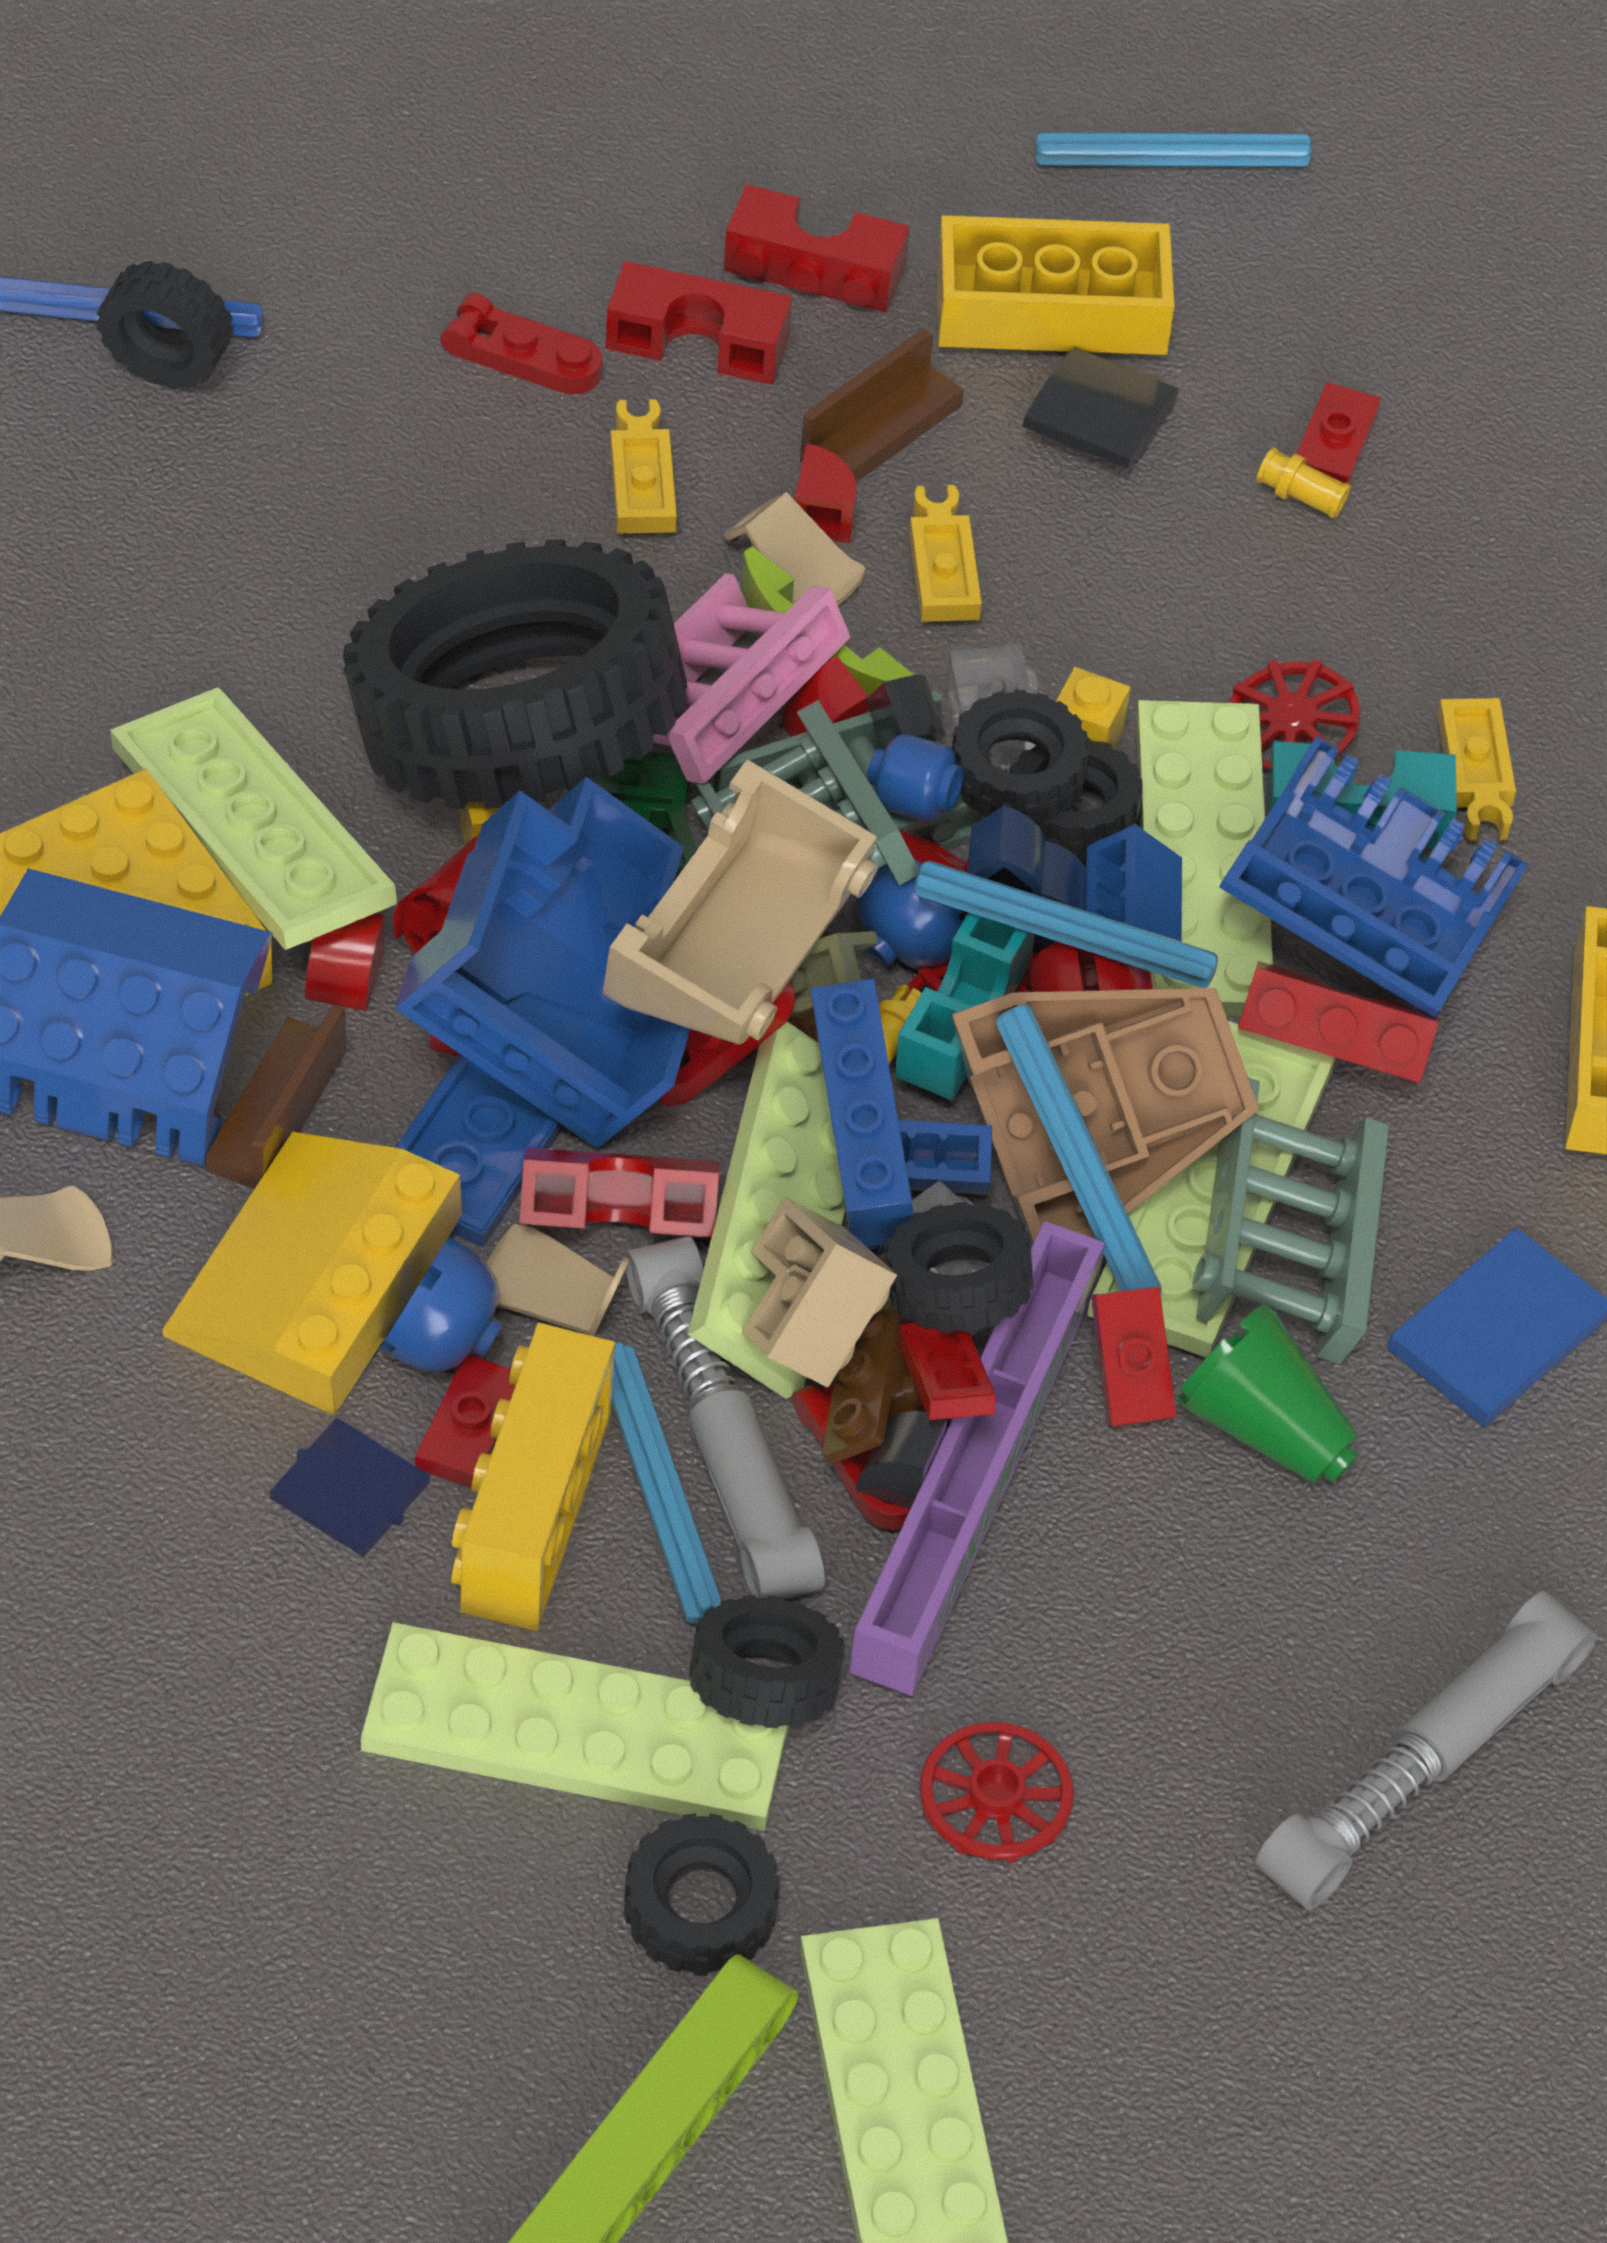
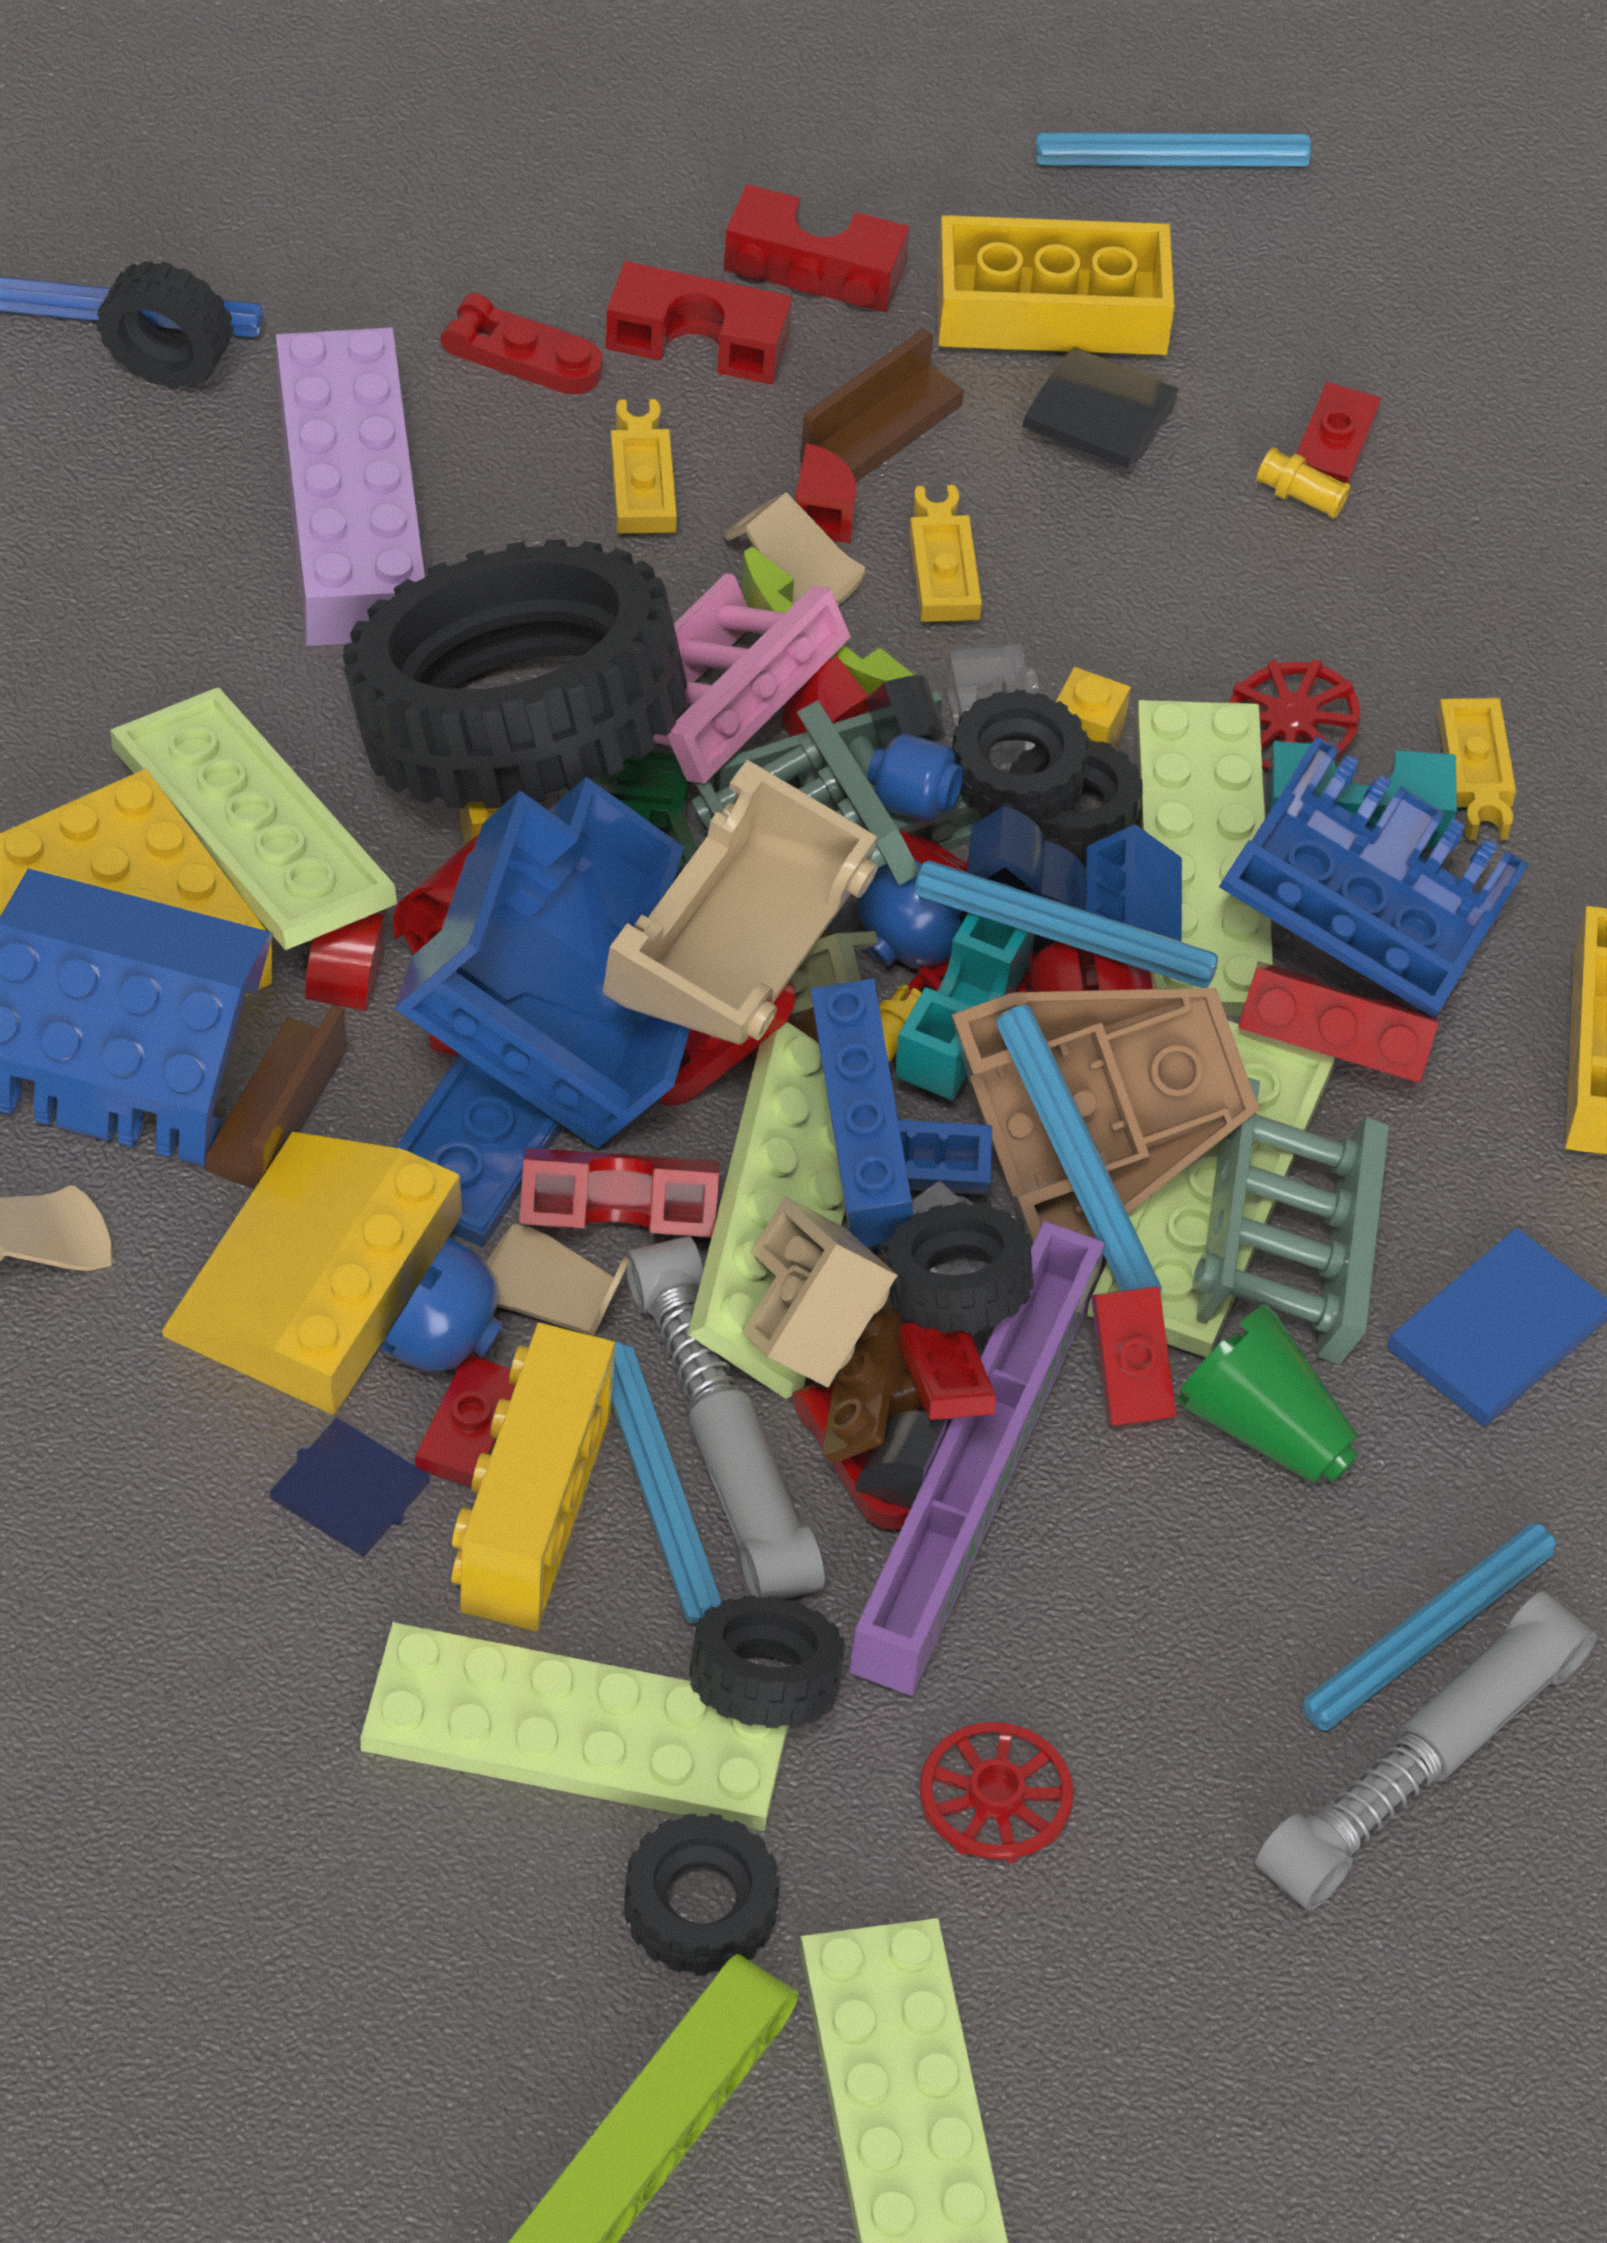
(346, 475): none -> lavender brick
(1428, 1626): none -> dark azure axle

